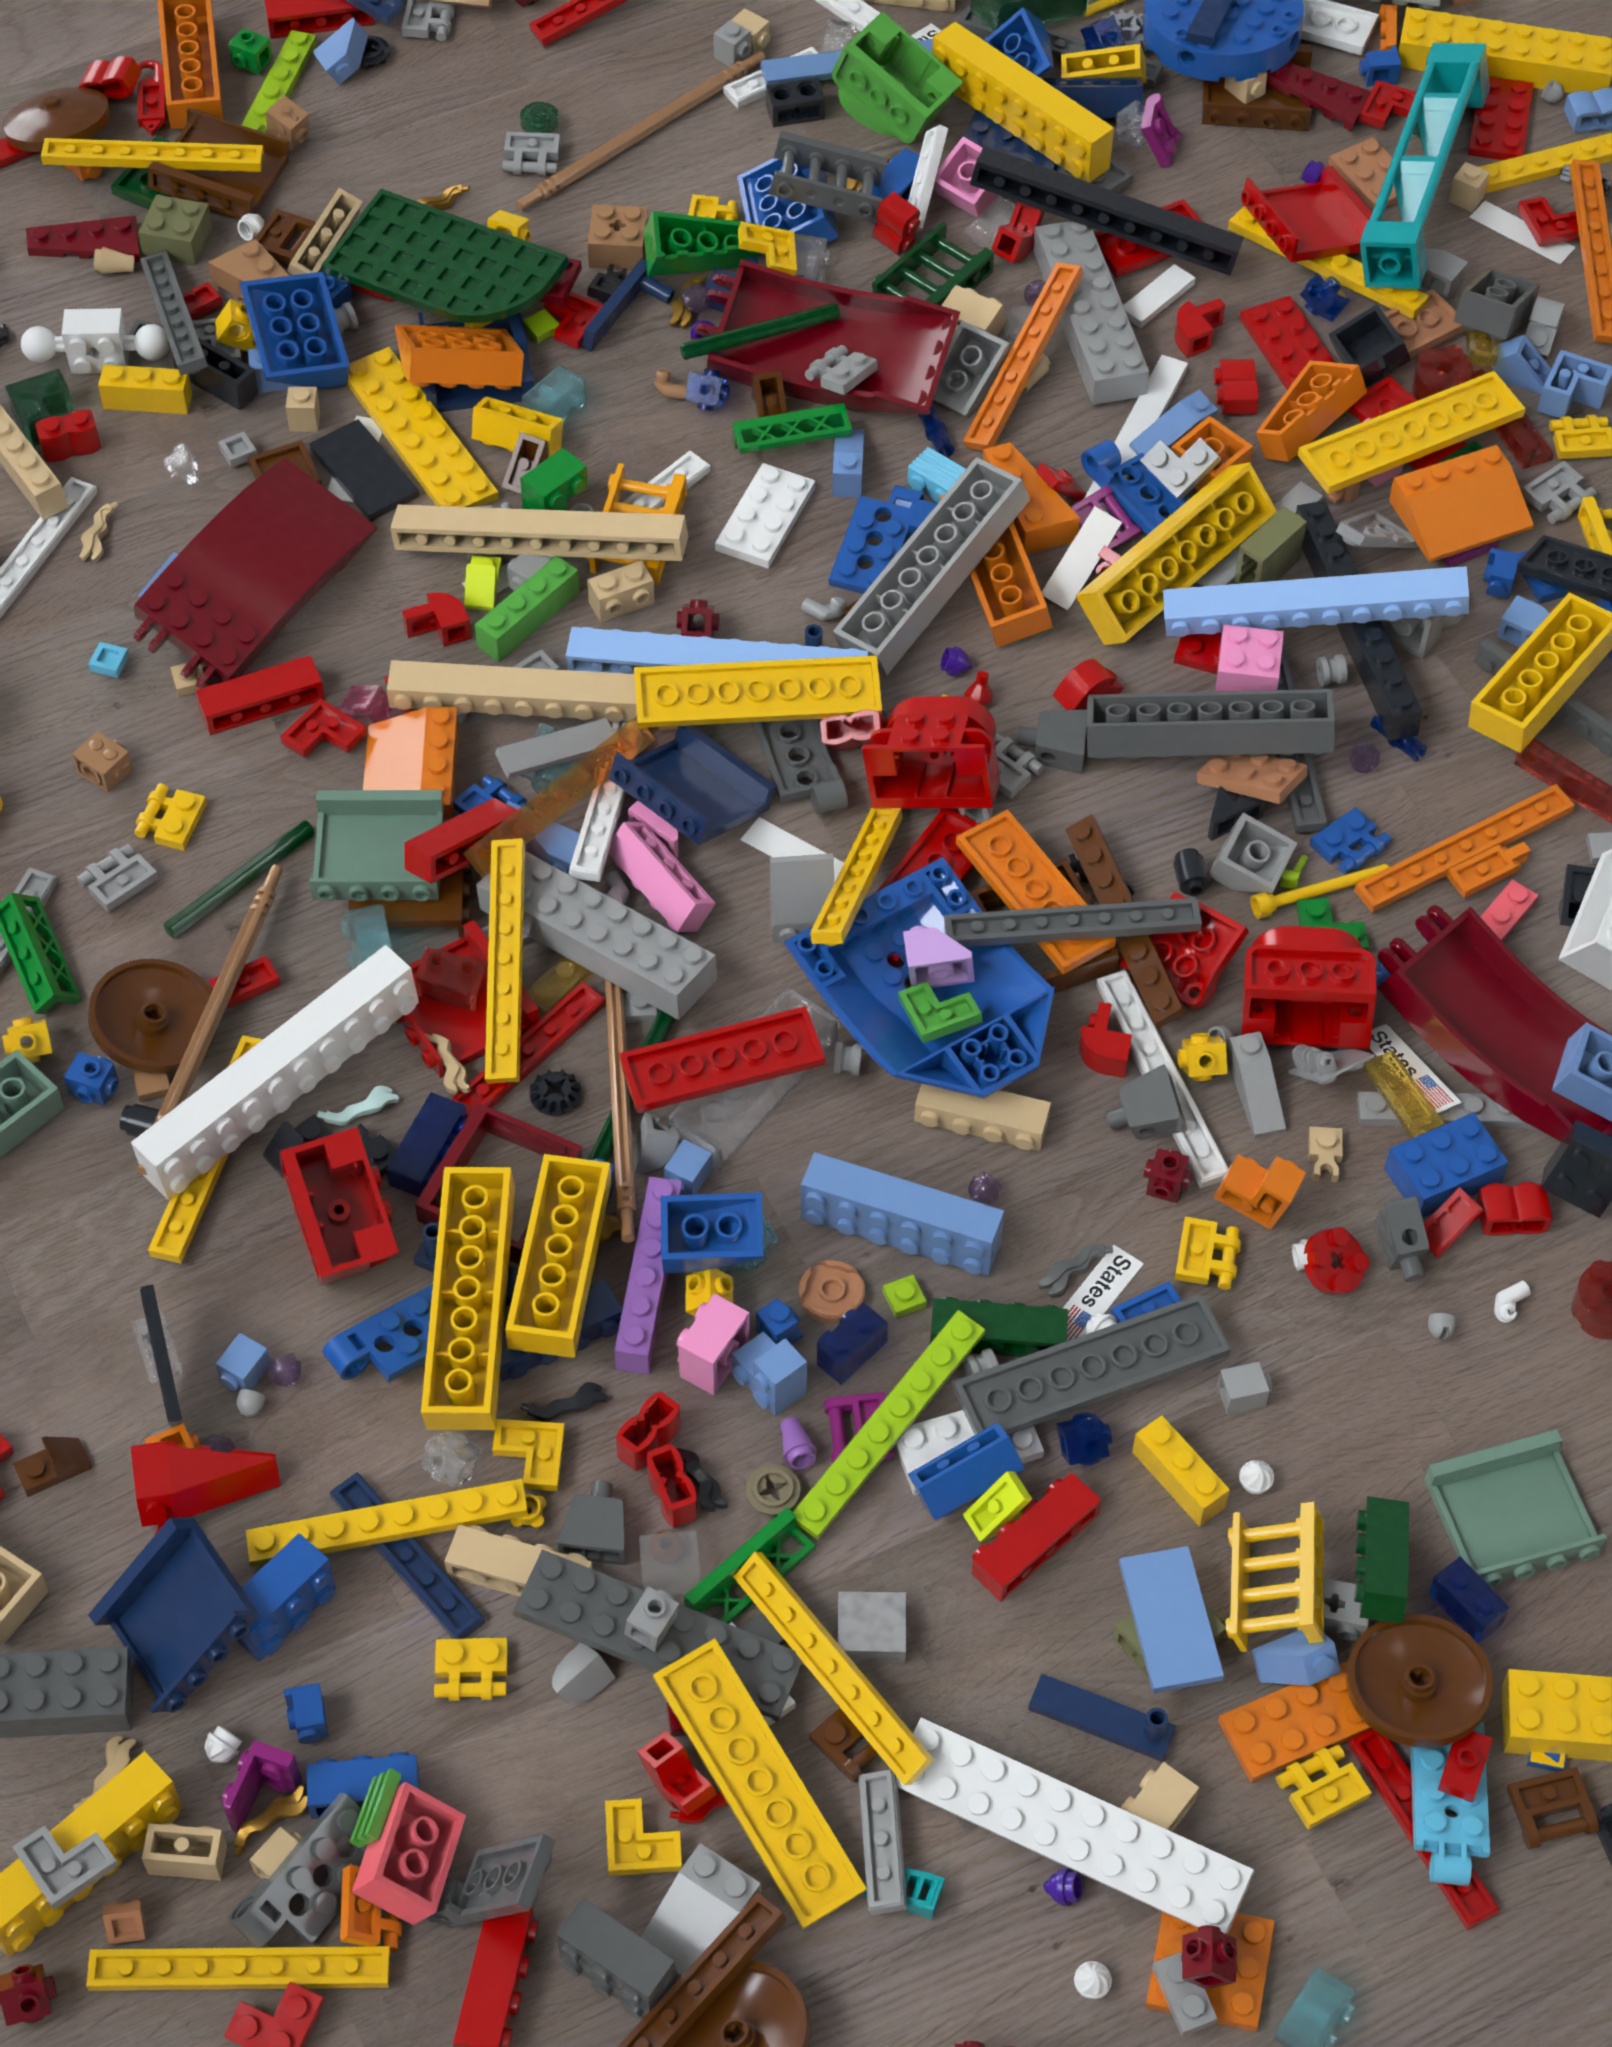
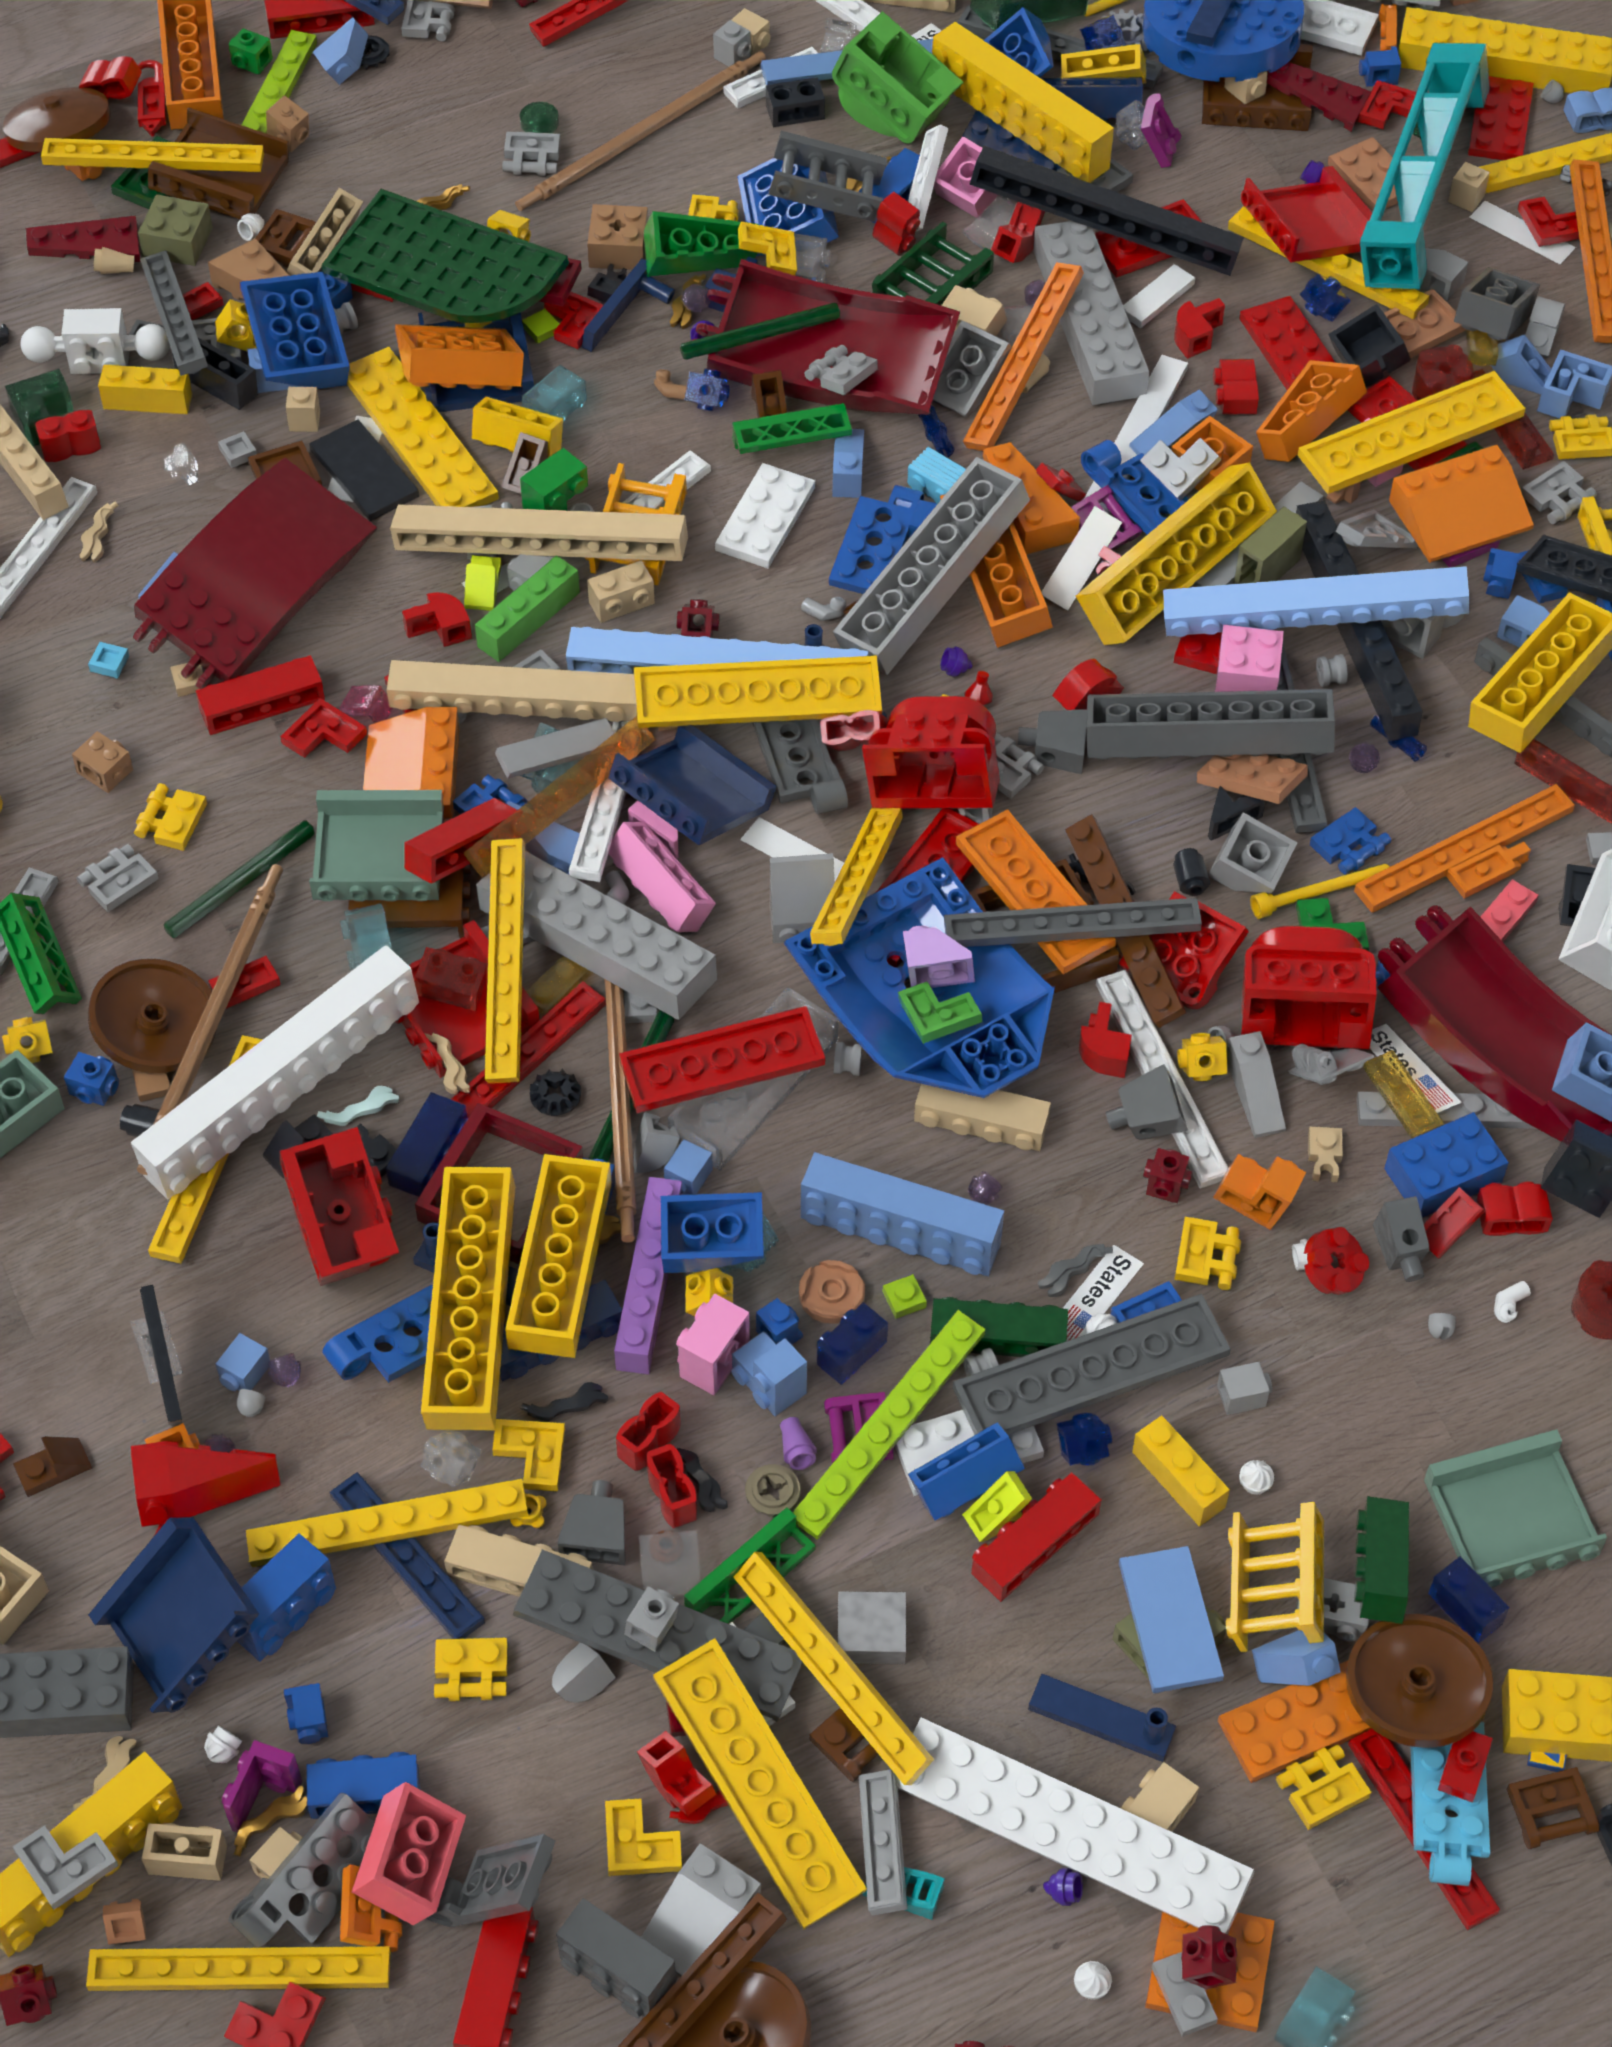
(375, 1808): bright green tile -> none
(1290, 877): lime hand -> none

